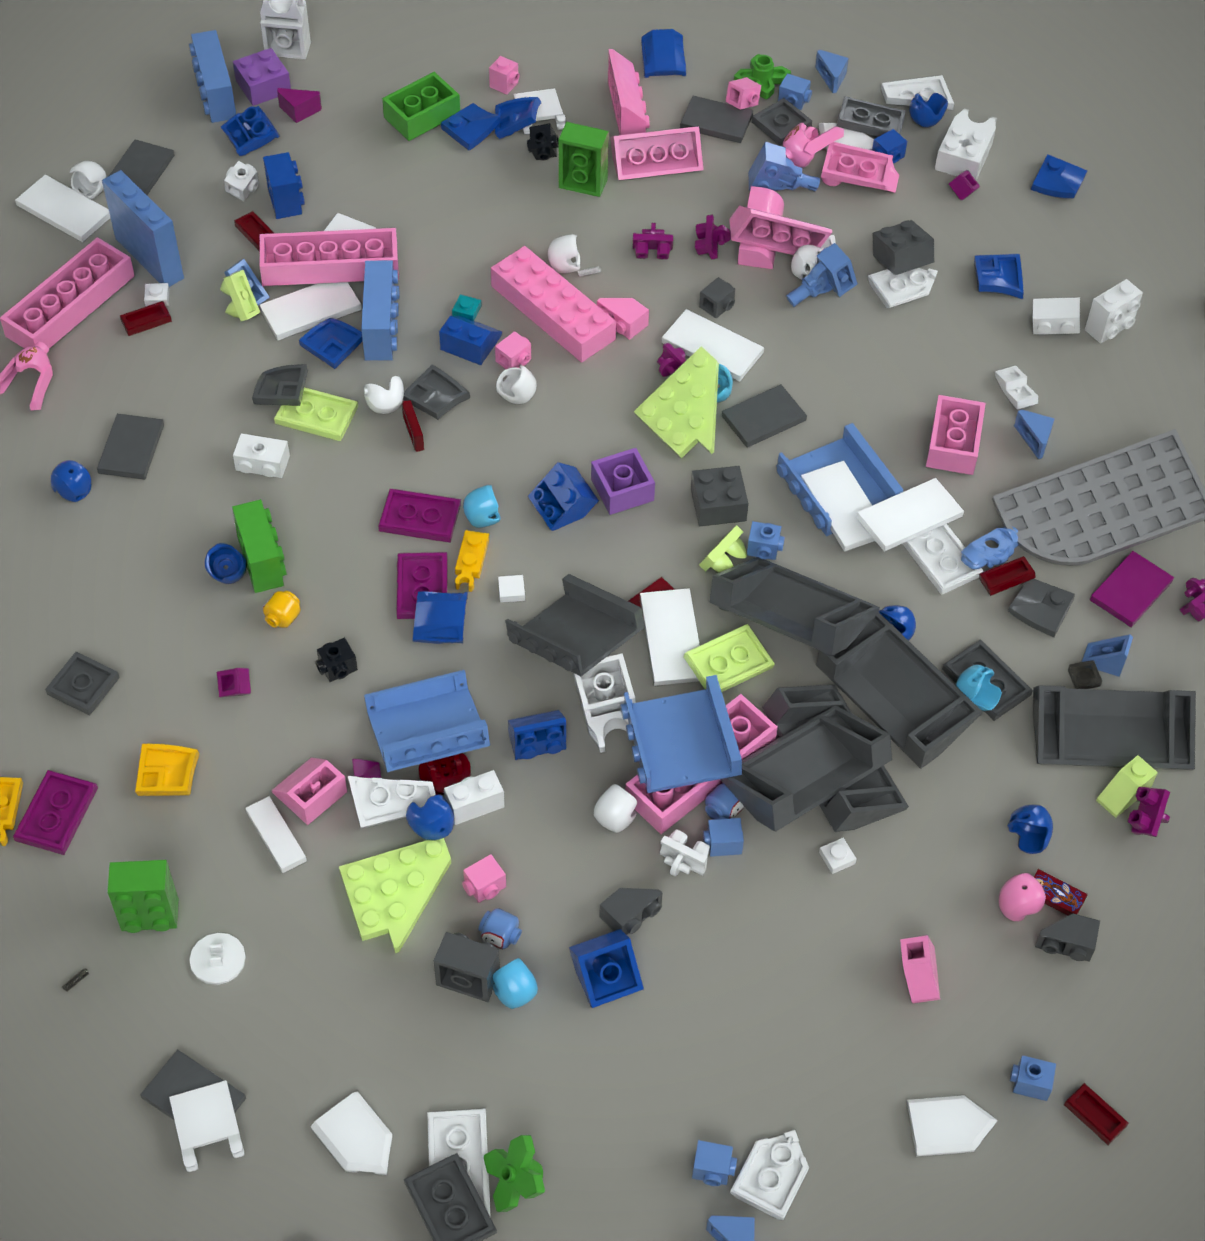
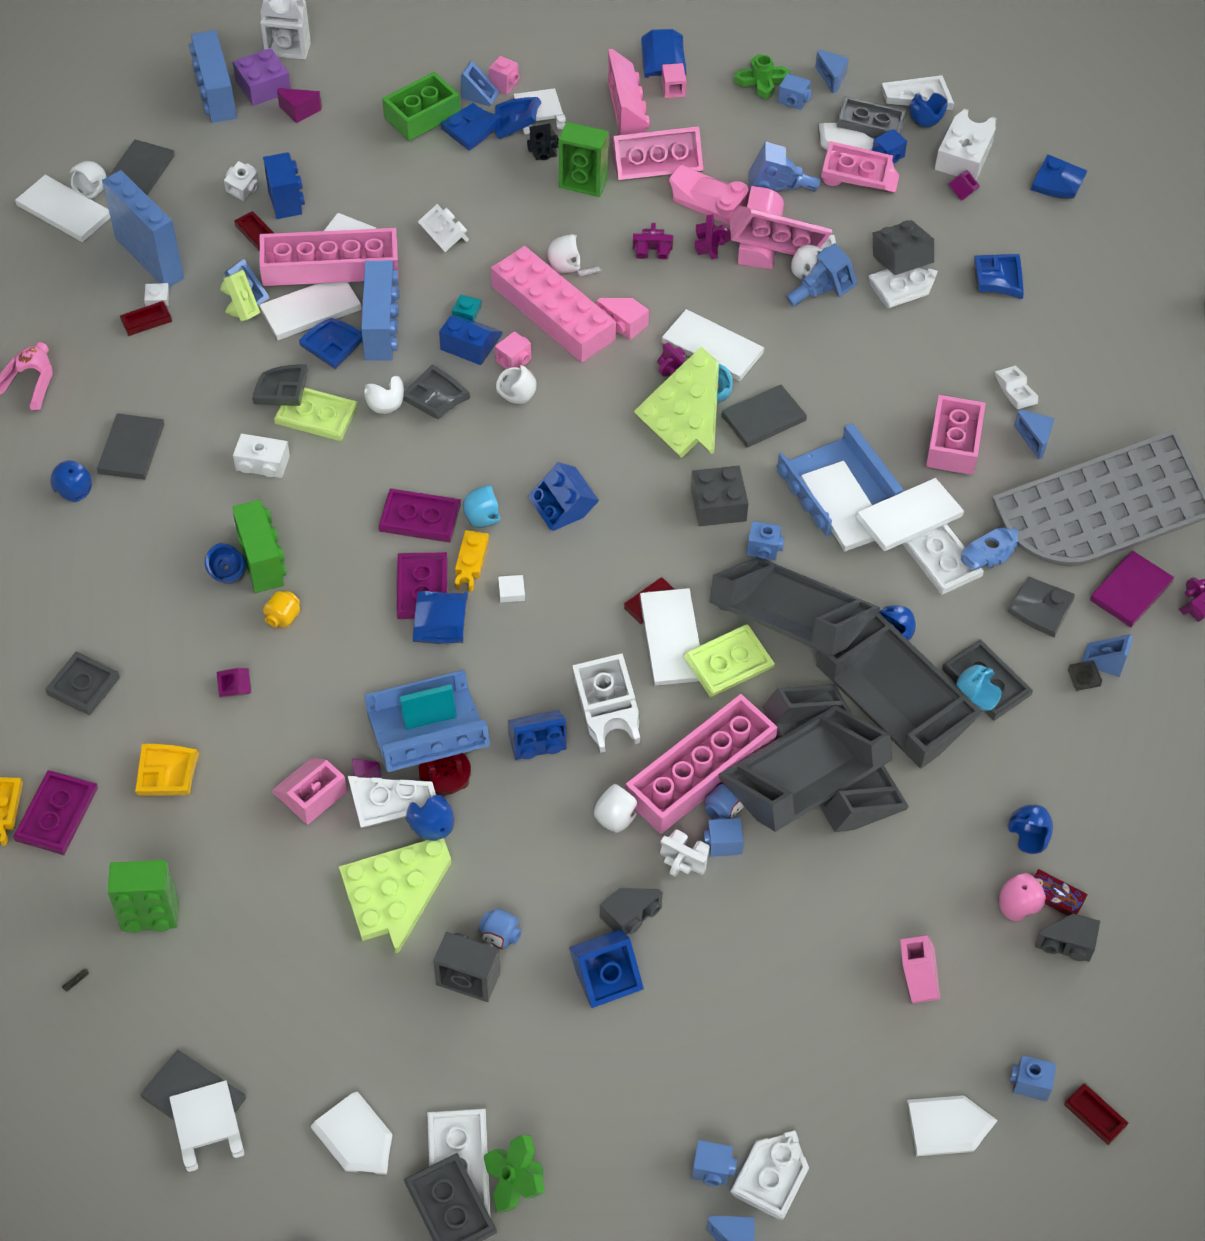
(68, 295): bright pink brick -> none
(217, 958): white piece -> none
(249, 130): blue slope -> none
(276, 834): white tile -> none
(336, 660): black brick -> none
(412, 426): dark red tile -> none
(427, 707): none -> teal slope
(442, 228): none -> white bracket
(475, 796): white brick -> none
(477, 86): none -> medium blue slope
(484, 879): bright pink brick -> none
(514, 984): medium azure helmet -> none
(579, 627): dark grey panel -> none
(622, 481): medium lavender brick -> none
(674, 80): none -> bright pink brick
(682, 738): medium blue panel -> none
(708, 194): none -> bright pink slope
(717, 119): dark grey tile -> none
(717, 297): dark grey brick -> none
(732, 545): yellowish green tile -> none
(743, 93): bright pink brick -> none
(780, 119): dark grey plate -> none
(804, 142): bright pink piece -> none
(837, 855): white plate -> none
(1007, 575): dark red tile -> none
(1056, 316): white brick -> none
(1113, 311): white brick -> none
(1114, 727): dark grey slope -> none
(1123, 787): yellowish green slope -> none
(1150, 811): magenta hips -> none

